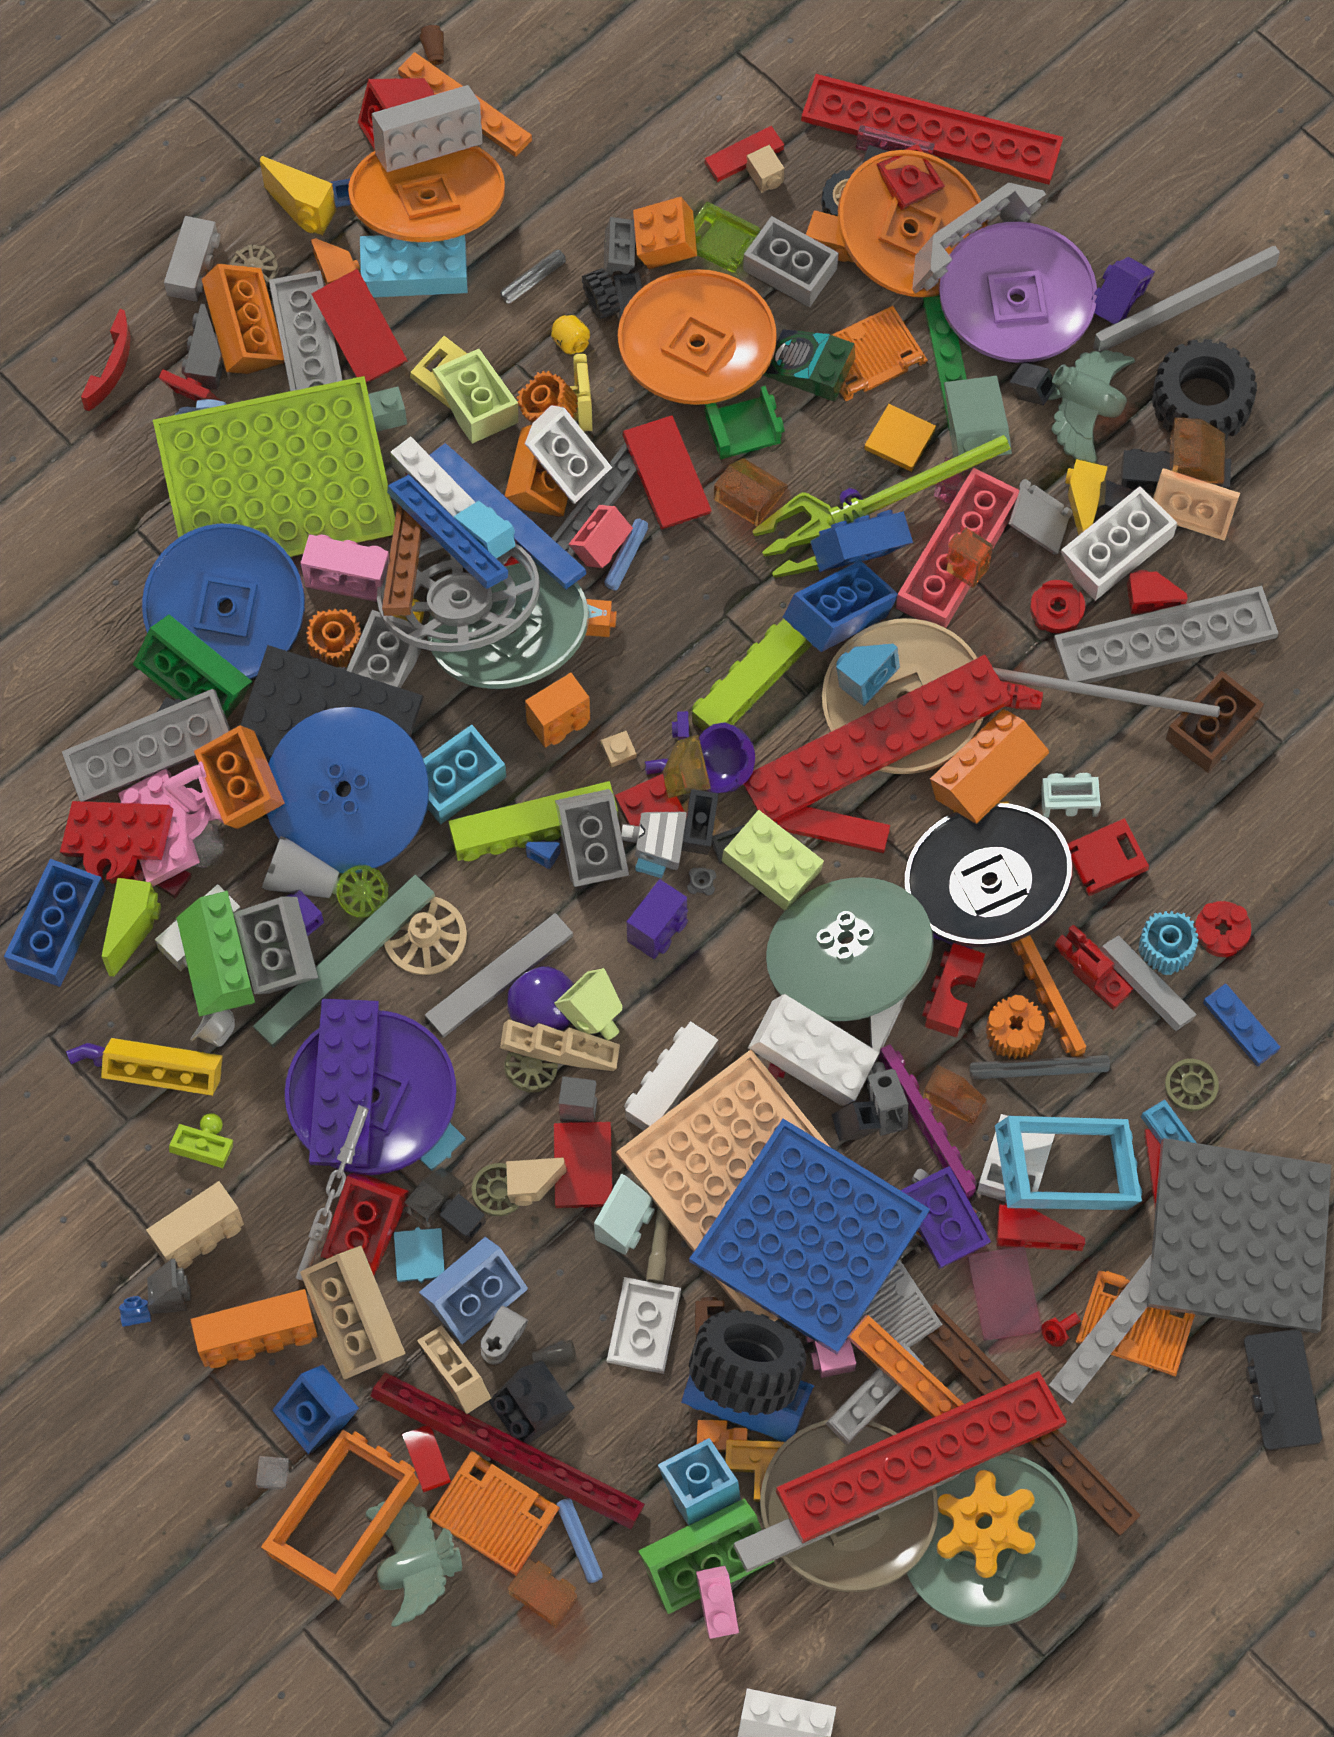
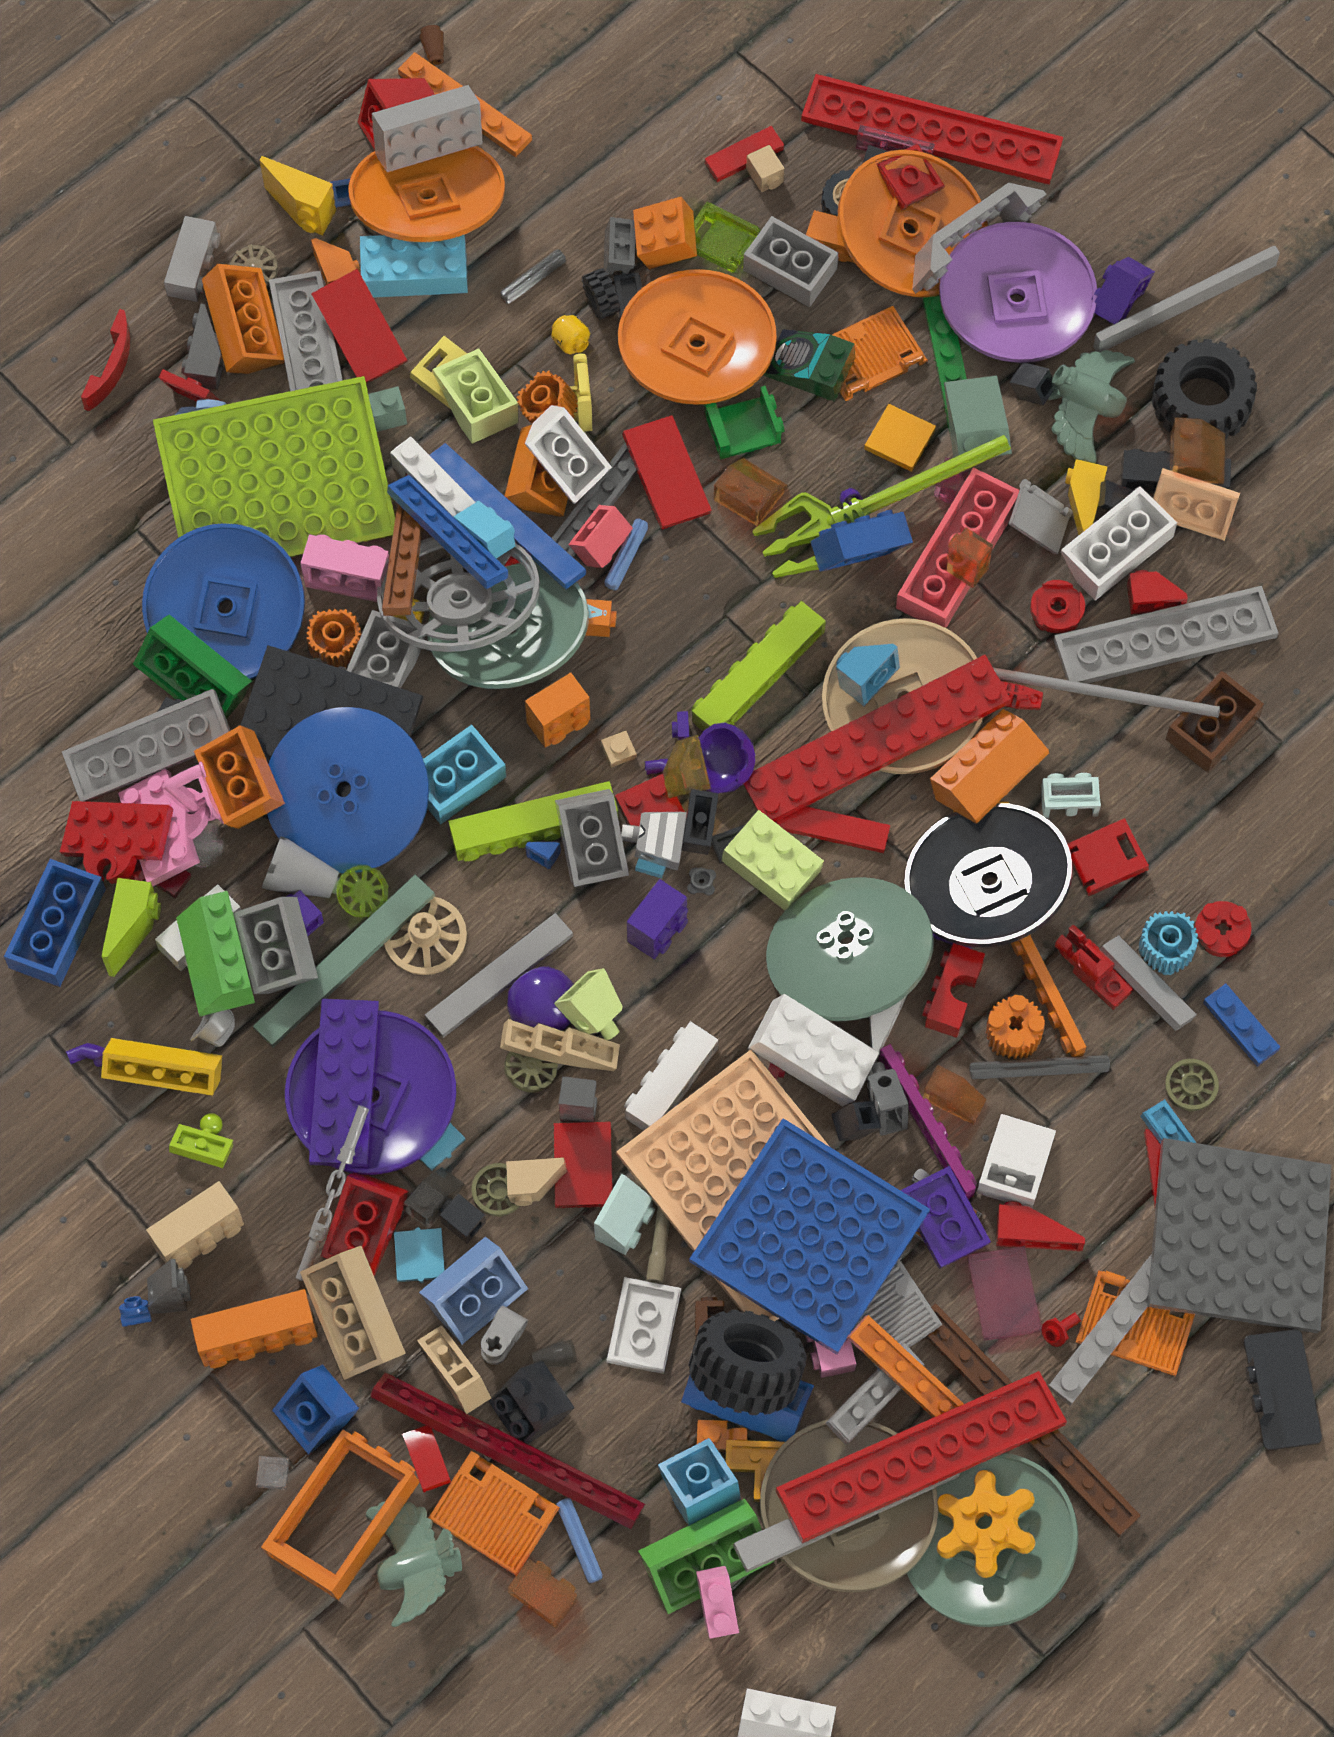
(840, 606): blue brick -> none
(1015, 1169): medium azure door -> none

